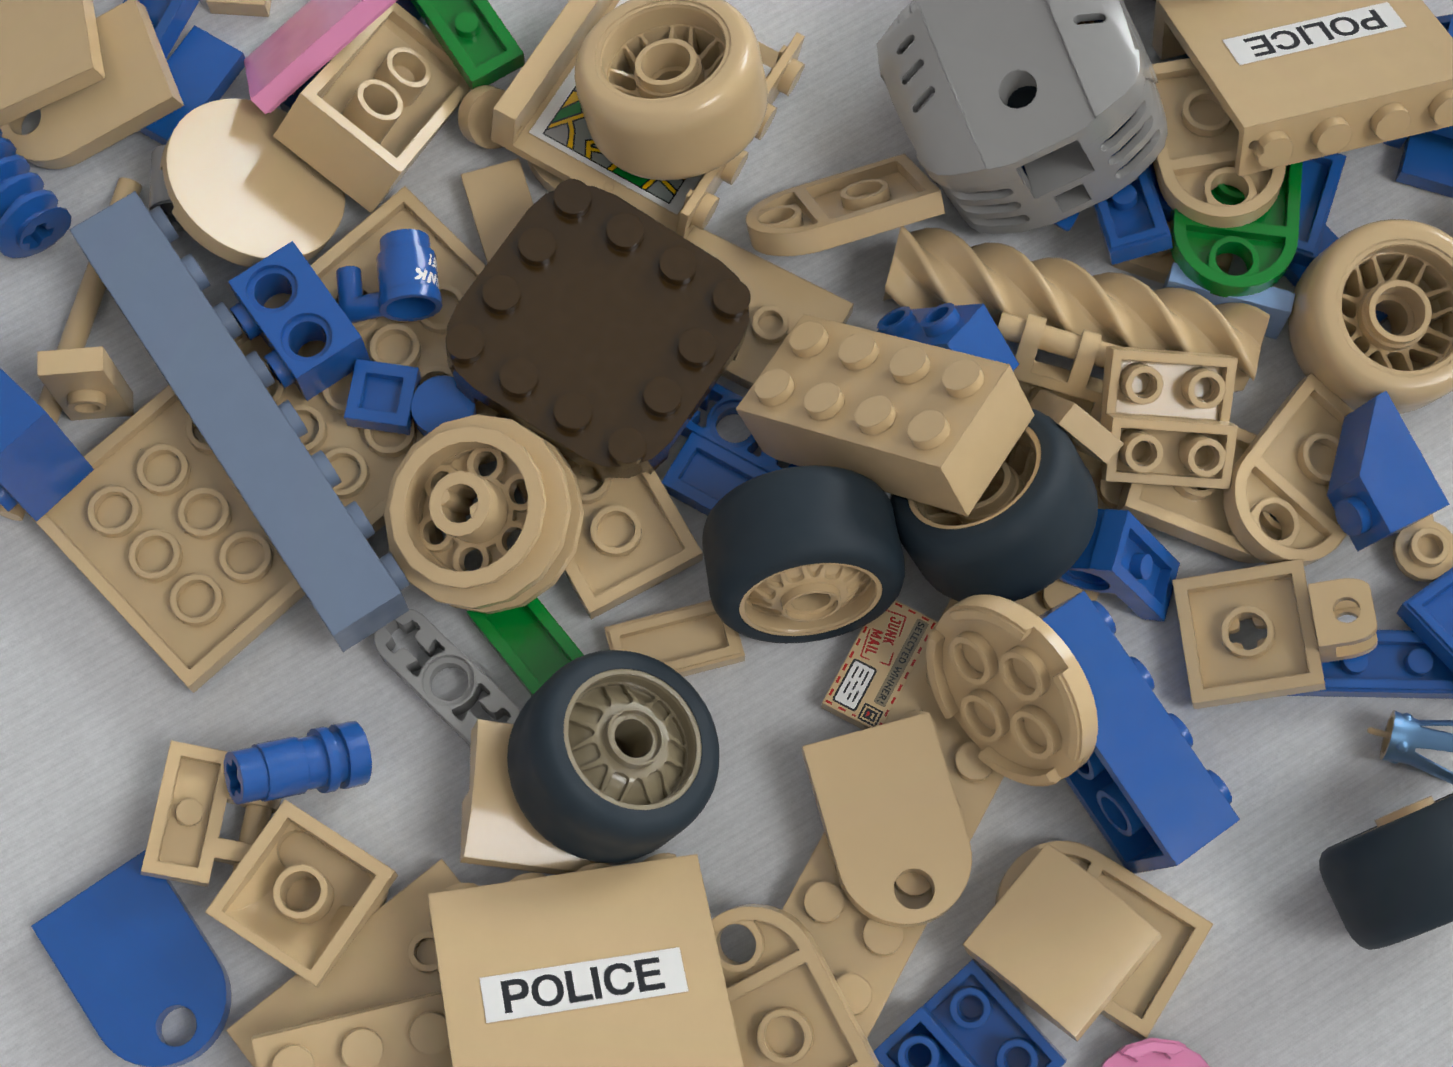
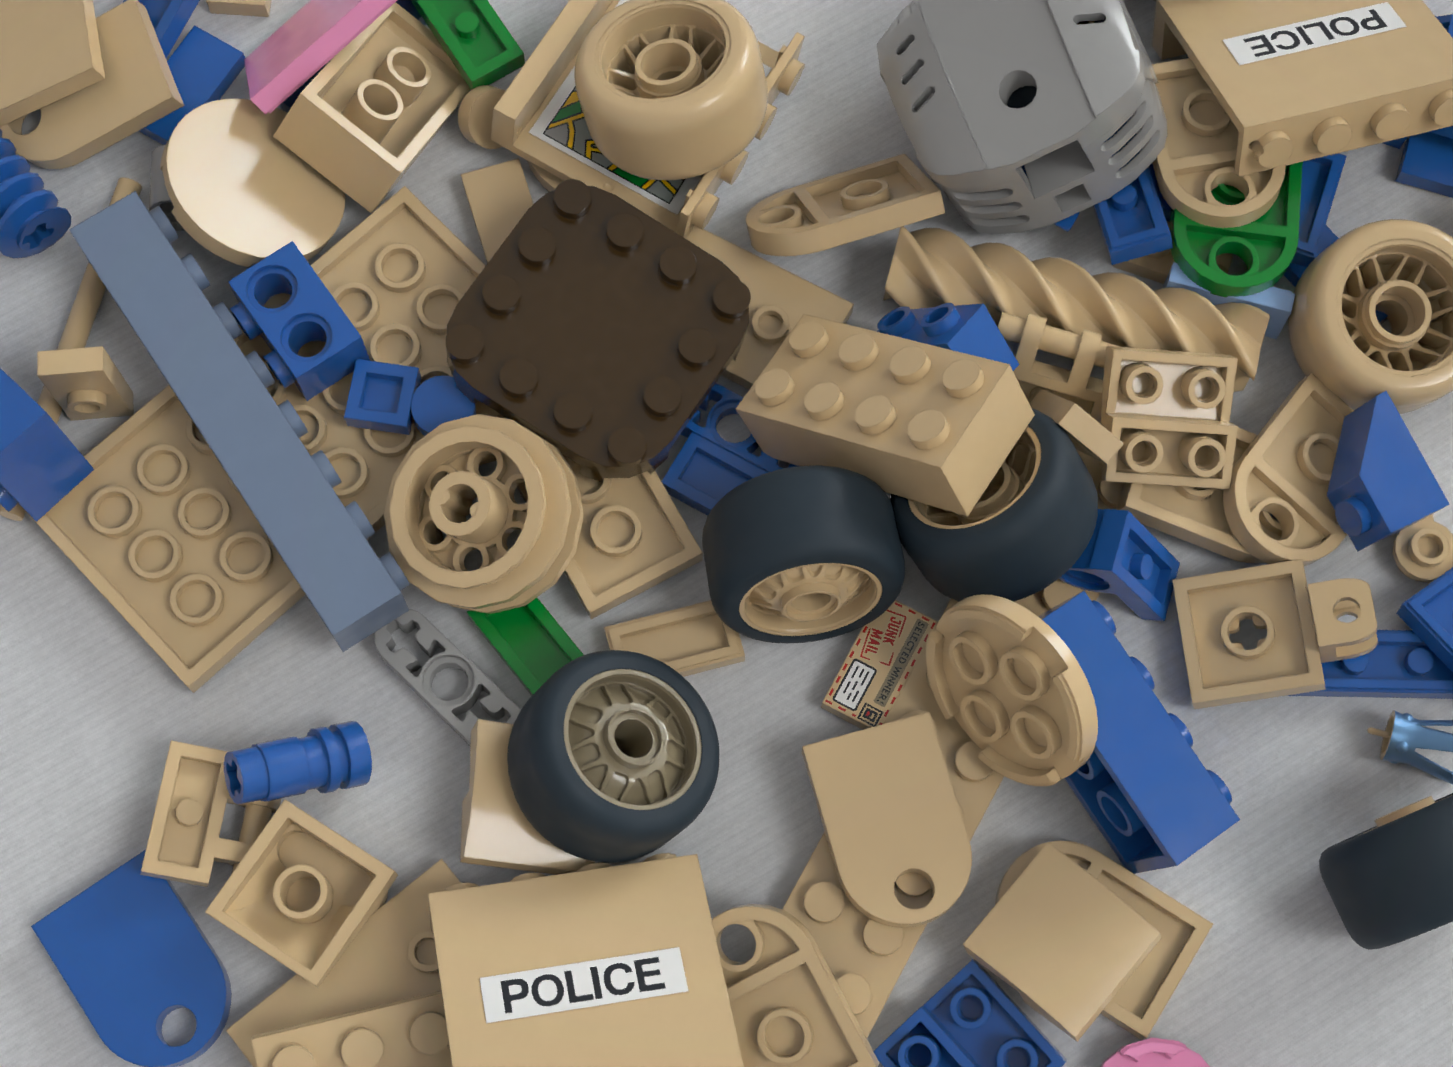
(405, 281): blue piece -> none

